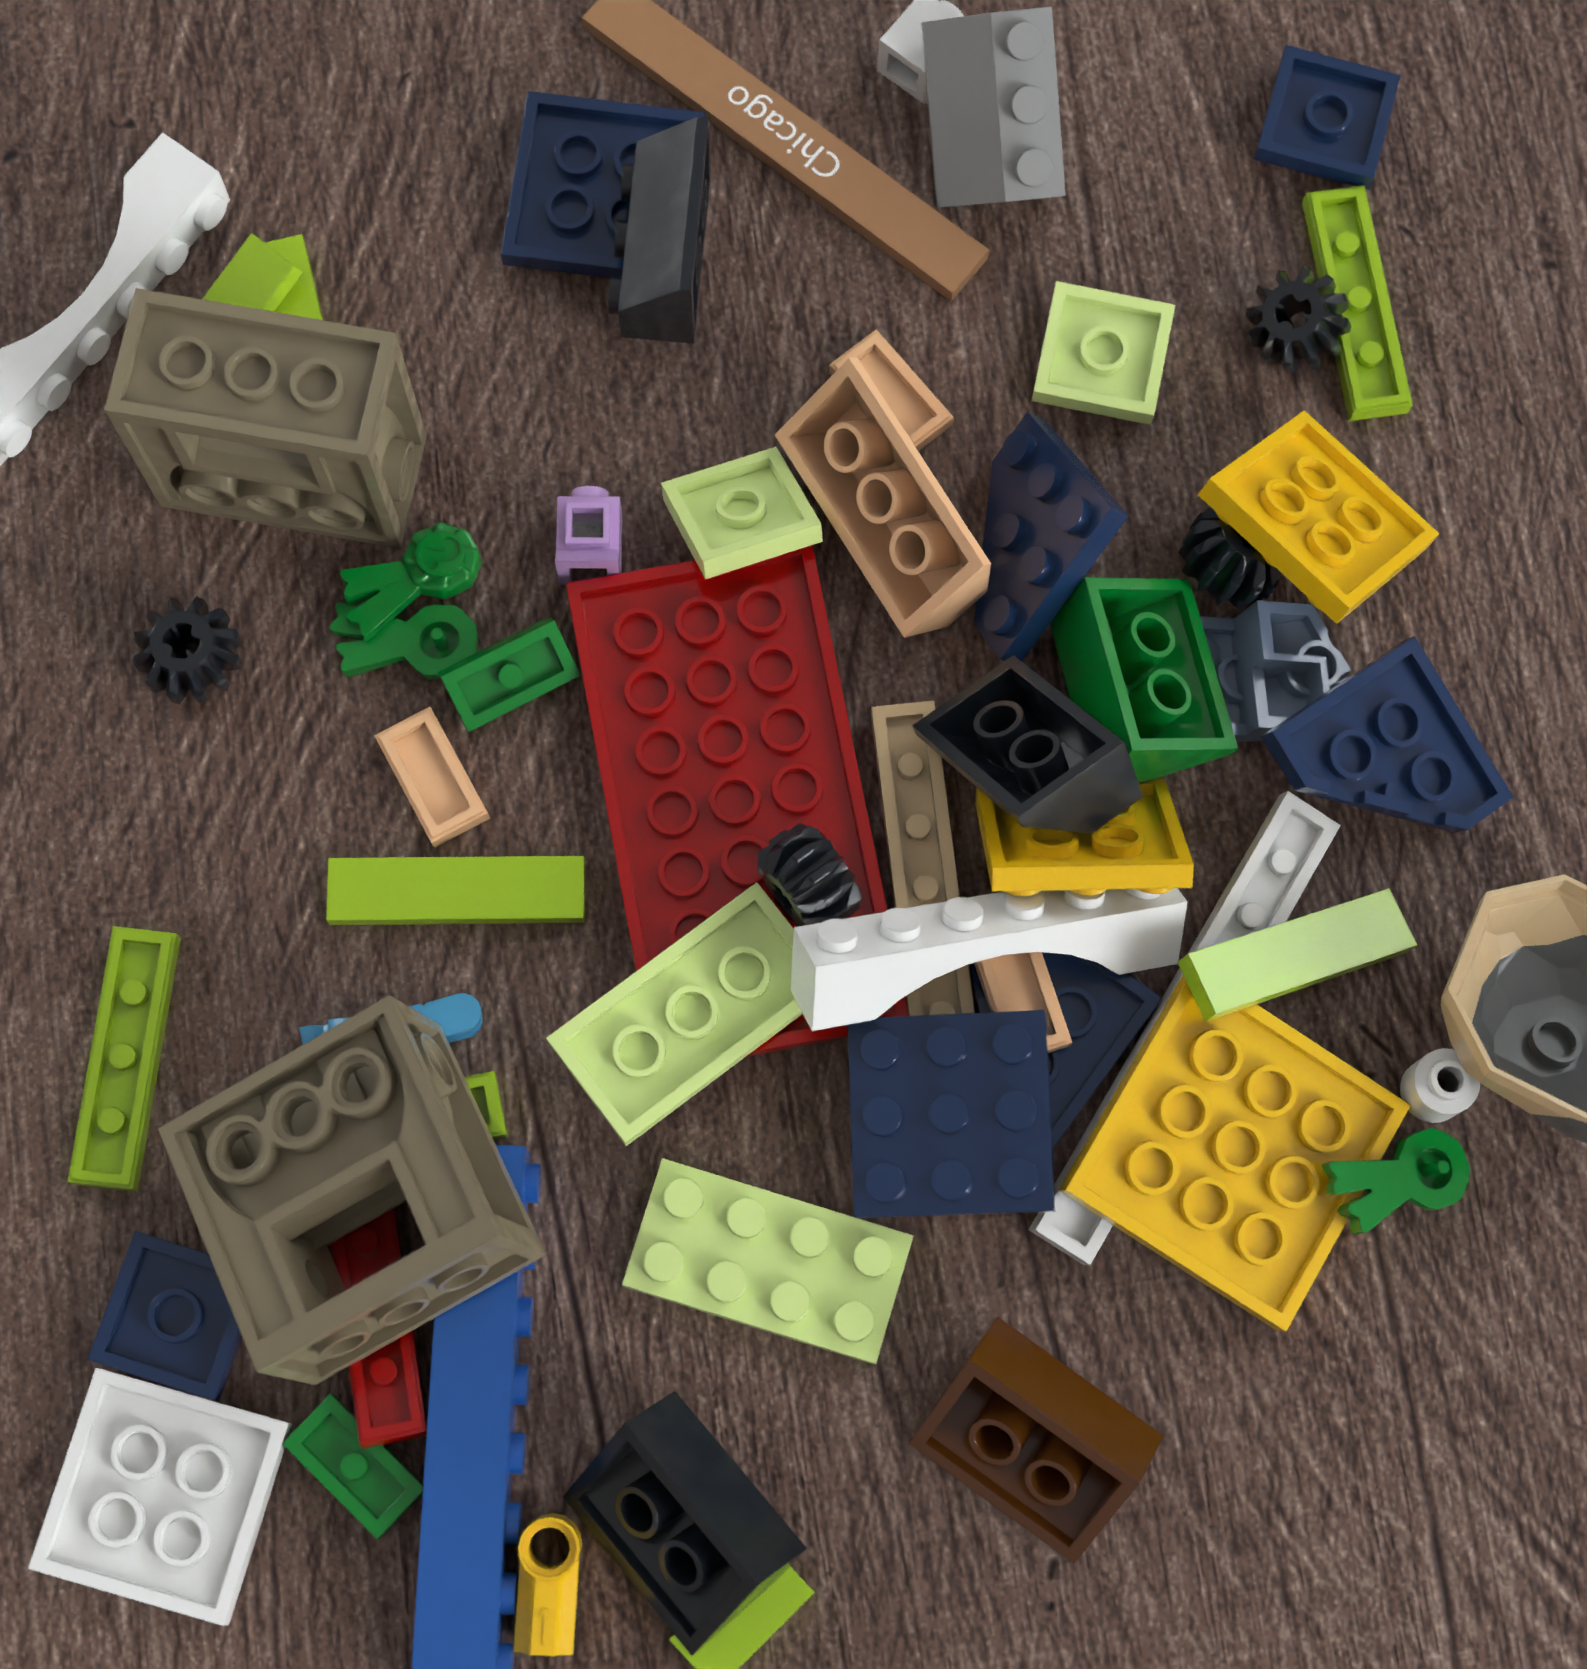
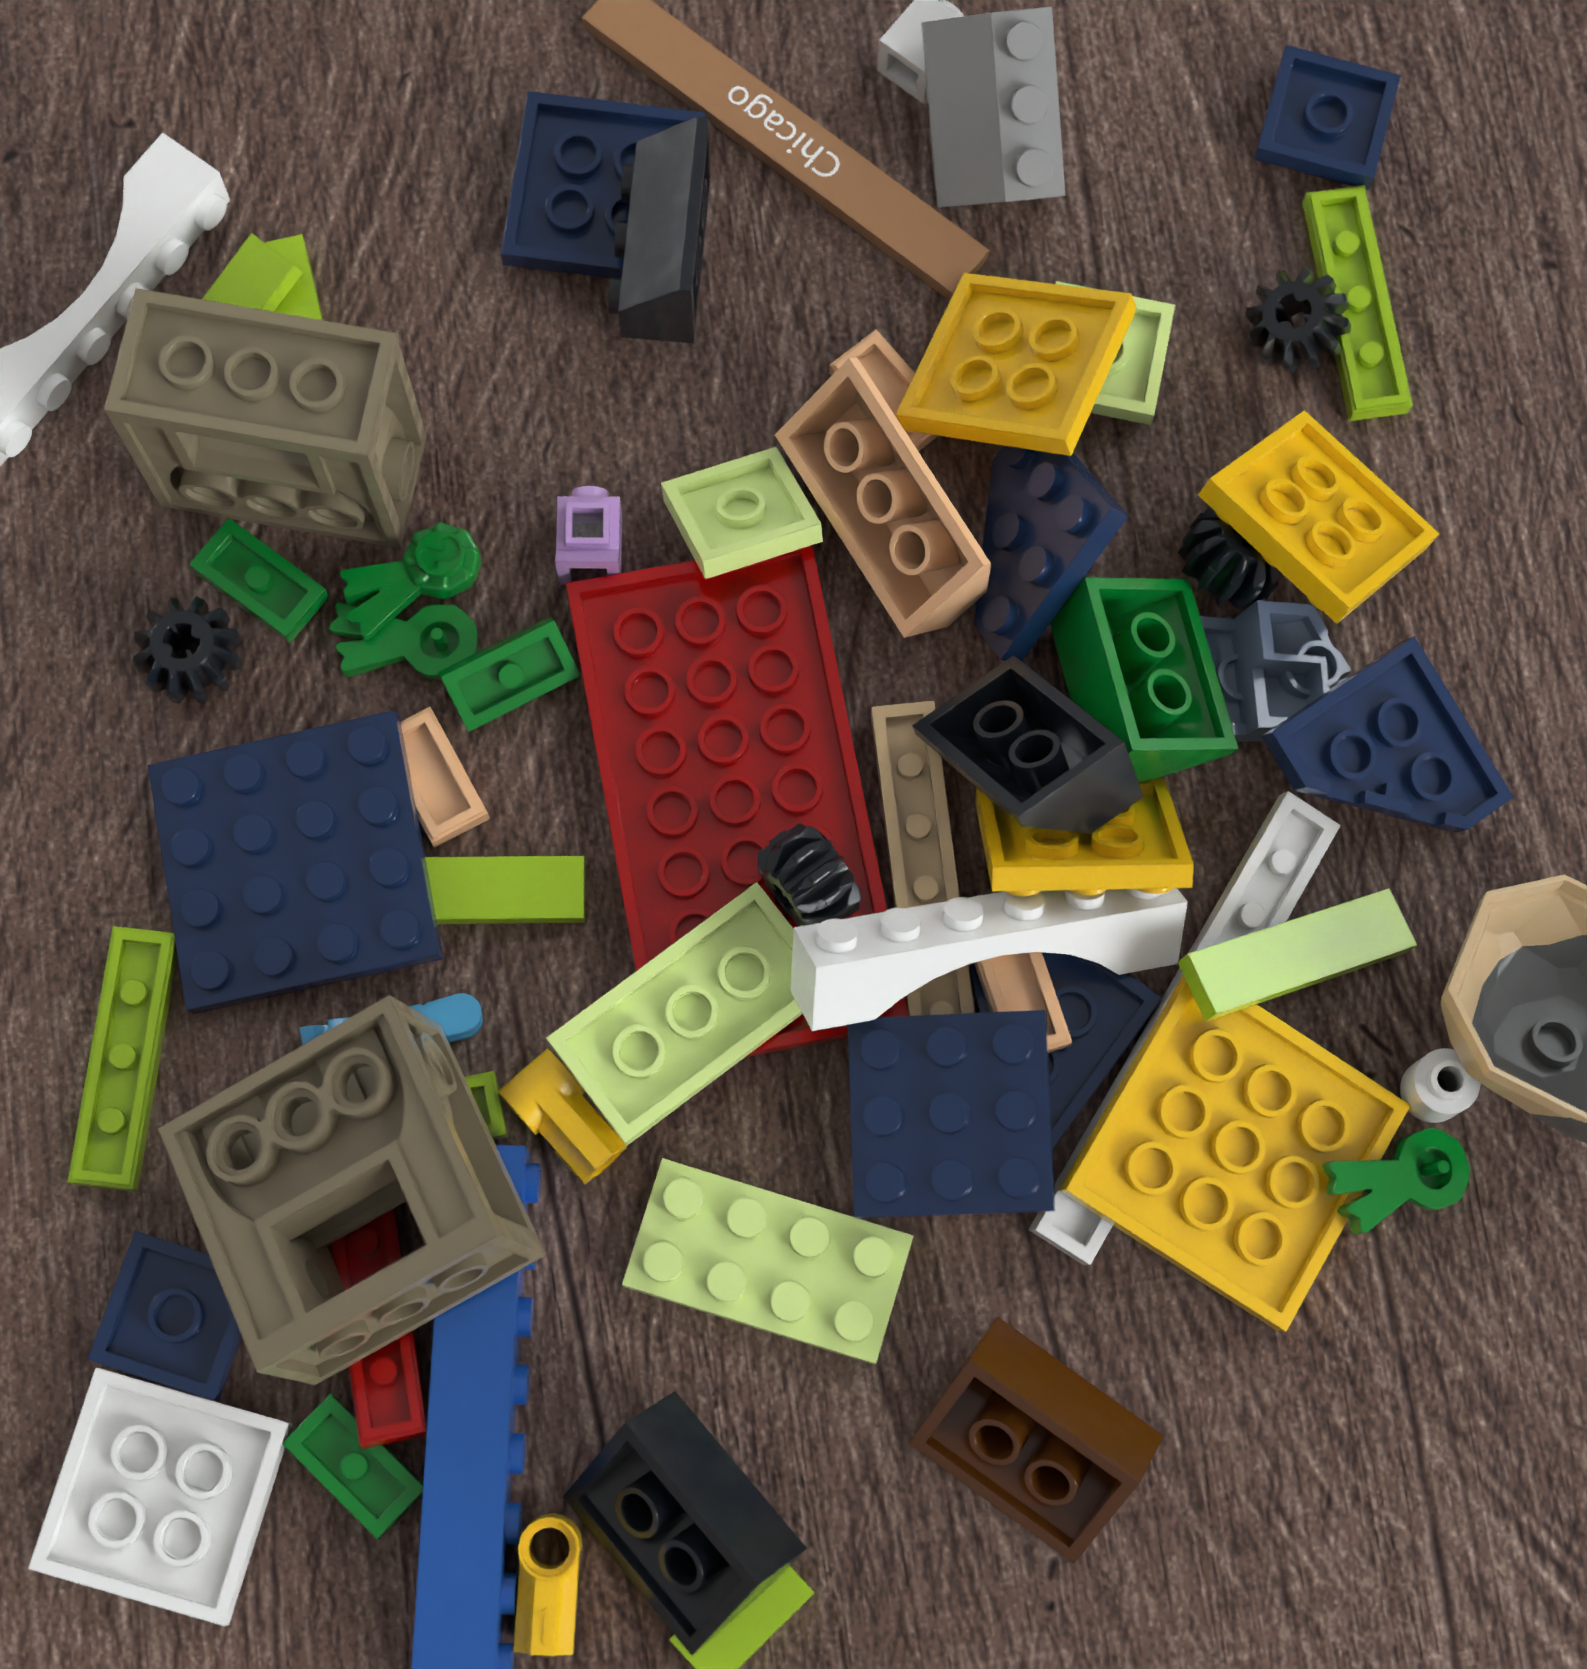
(259, 580): none -> green plate
(294, 862): none -> dark blue plate
(553, 1105): none -> yellow piece
(1017, 363): none -> yellow plate

